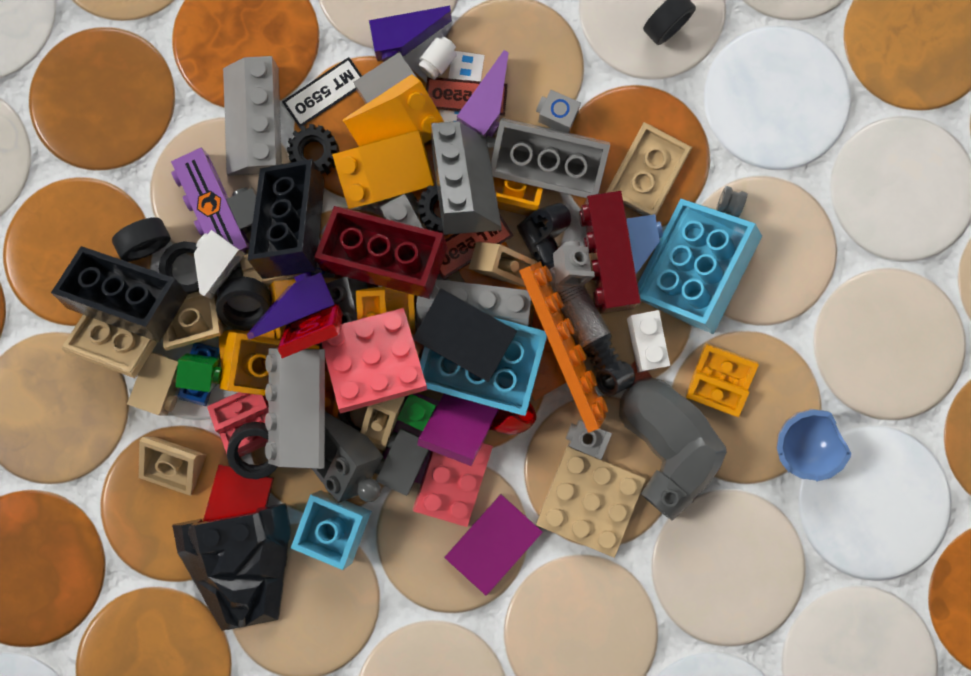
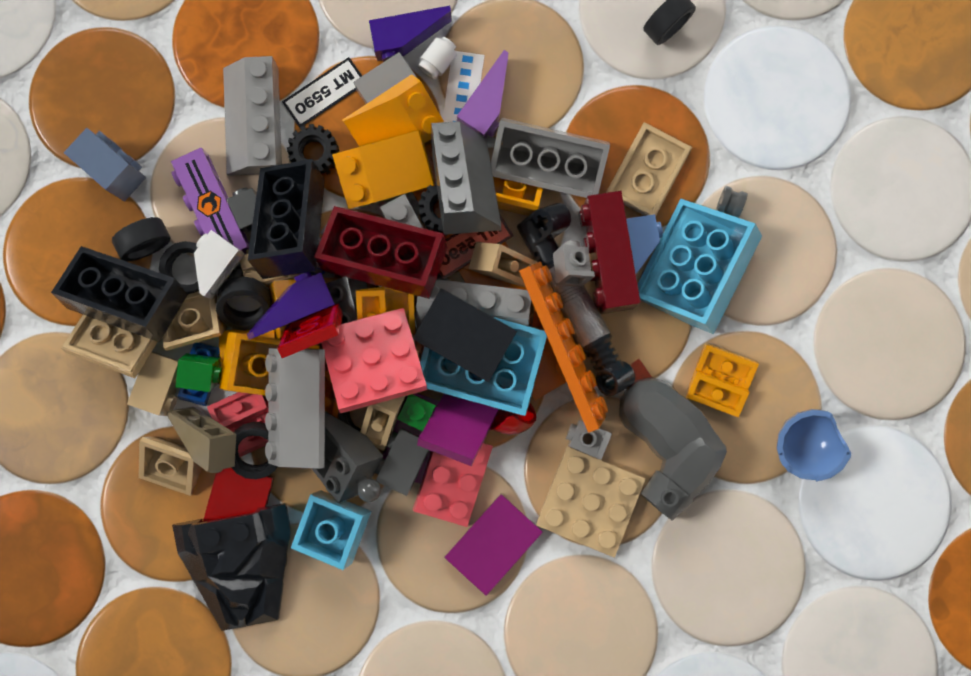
(106, 163): none -> sand blue brick
(205, 439): none -> dark tan slope
(454, 93): clear red sticker -> none
(557, 111): light grey brick -> none
(648, 341): white brick -> none

